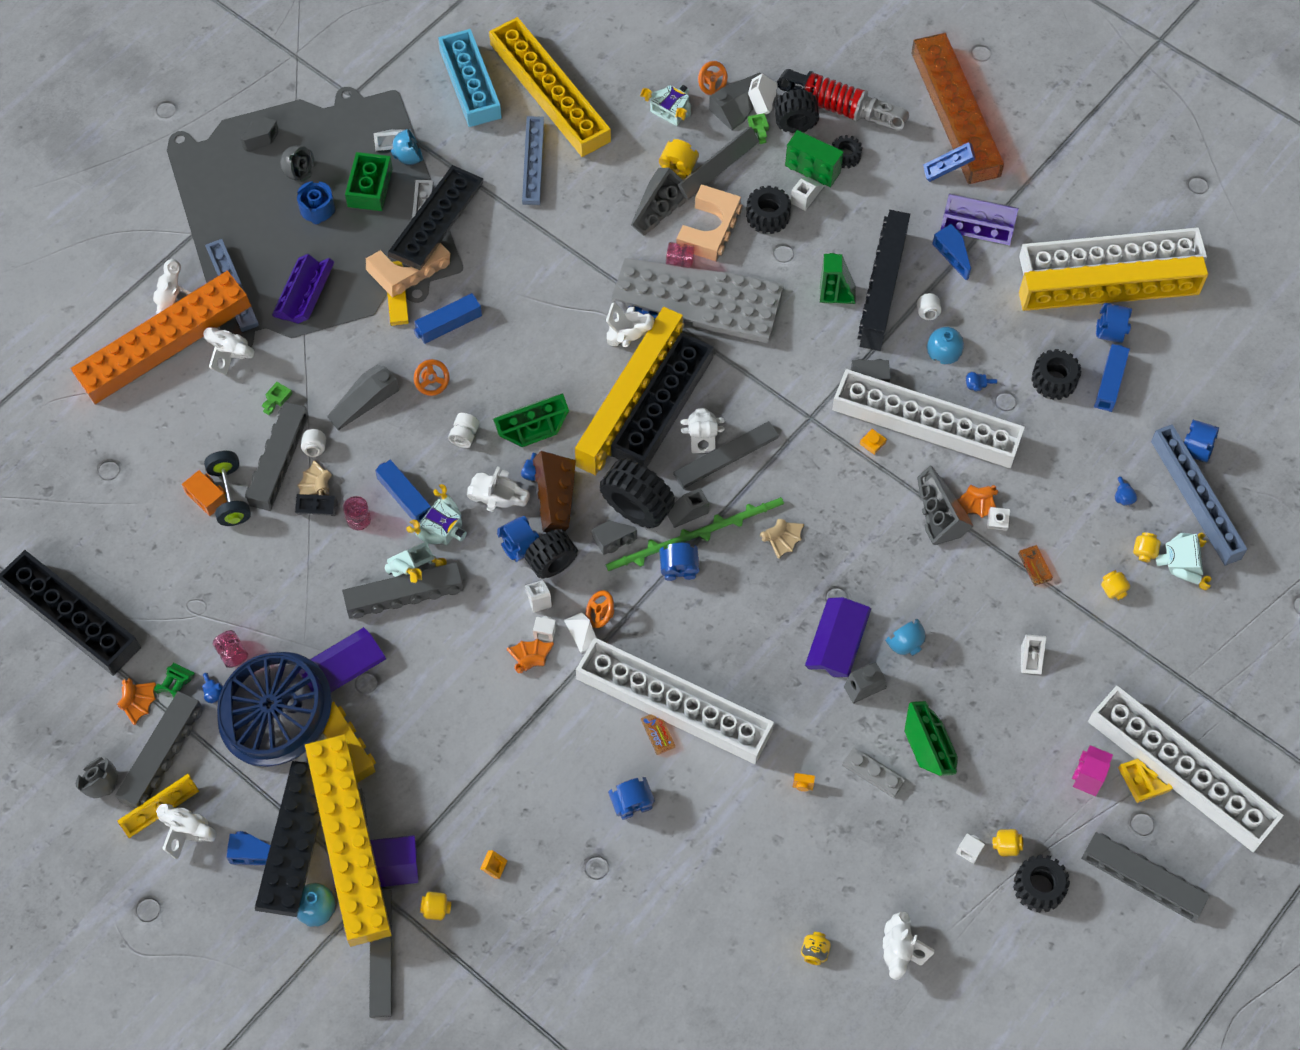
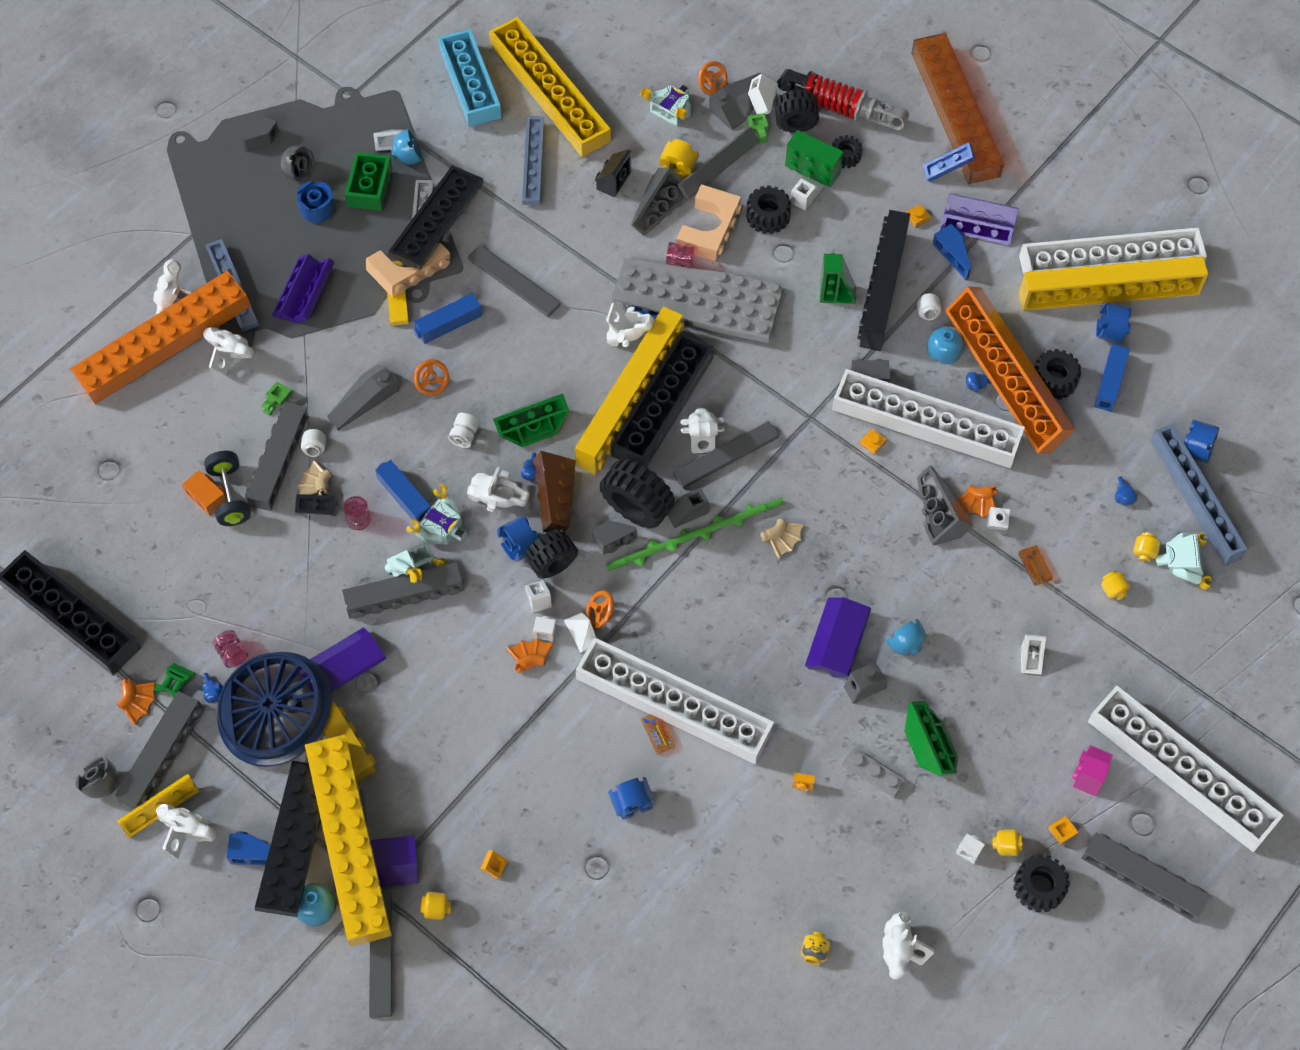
(514, 281): none -> dark grey tile
(614, 173): none -> black slope
(679, 561): blue brick -> none
(918, 215): none -> light orange plate
(1009, 370): none -> orange brick
(1063, 830): none -> light orange plate
(1142, 781): yellow wing -> none

